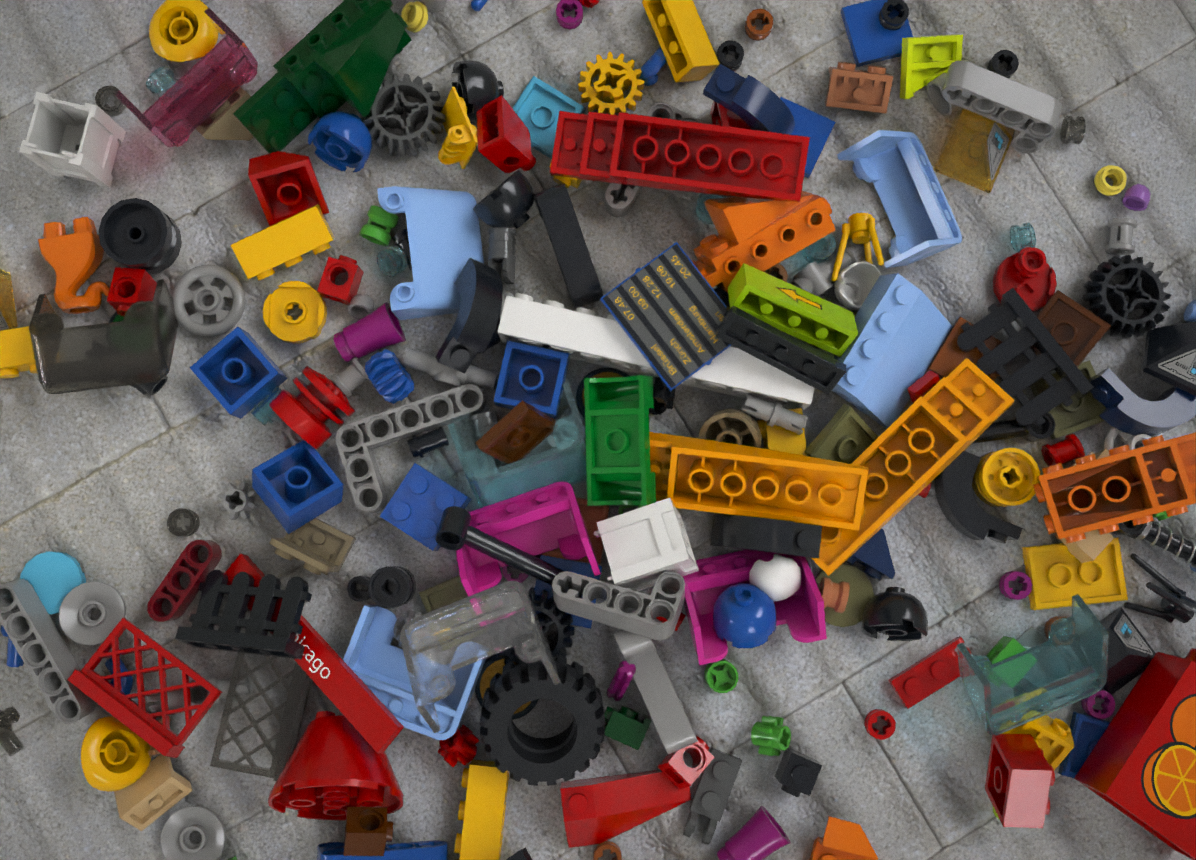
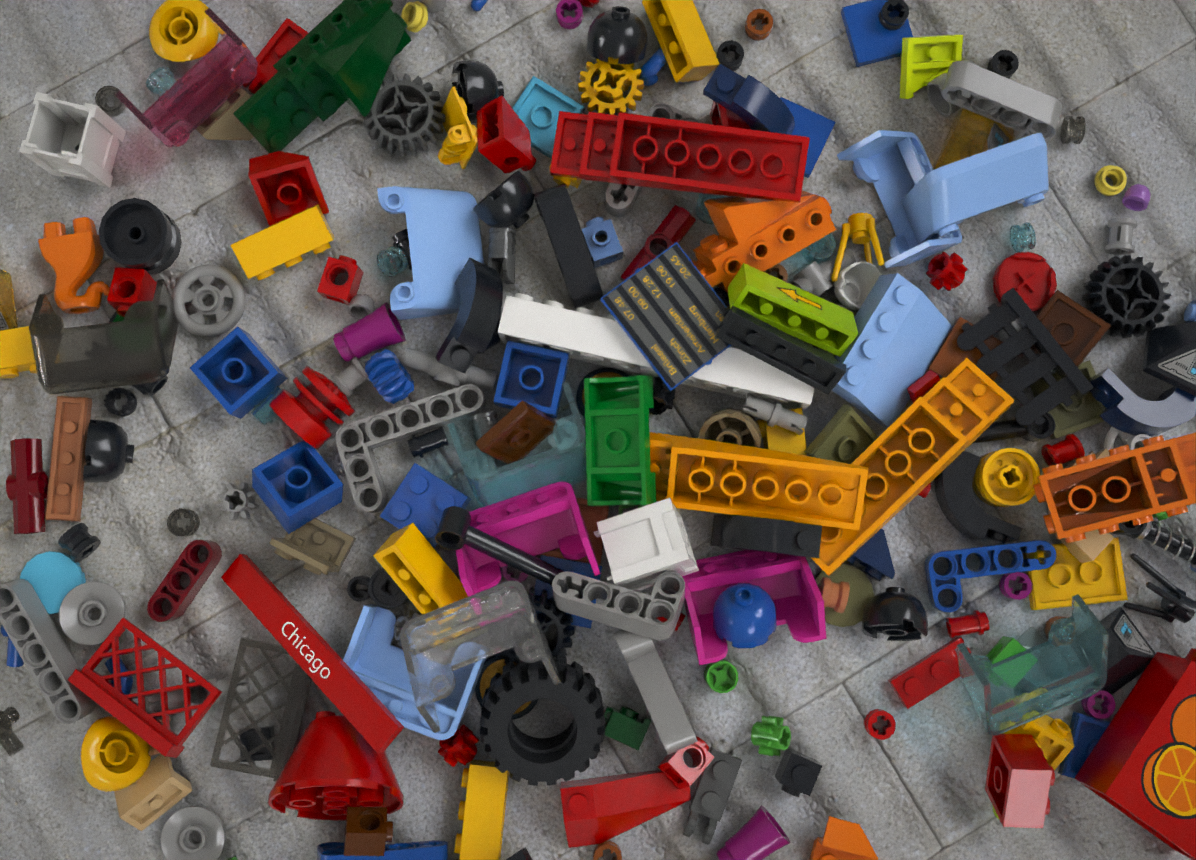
(27, 486): none -> dark red piece
(68, 458): none -> nougat tile
(79, 542): none -> black wheel
(106, 451): none -> black cylinder
(115, 394): none -> black bush
(251, 740): none -> black tile
(259, 623): black fence -> none
(281, 42): none -> red hinge
(283, 299): yellow plate -> none
(341, 140): blue cylinder -> none
(379, 226): bright green wheel -> none
(419, 570): none -> yellow brick
(602, 252): none -> medium blue brick
(617, 35): none -> black cylinder
(621, 680): magenta axle -> none
(670, 231): none -> dark red piece
(777, 577): white hair -> none
(859, 88): nougat bracket -> none
(946, 271): none -> red gear
(968, 624): none -> red pin
(978, 185): none -> light blue windscreen
(988, 566): none -> blue beam
(1037, 257): red plate -> none

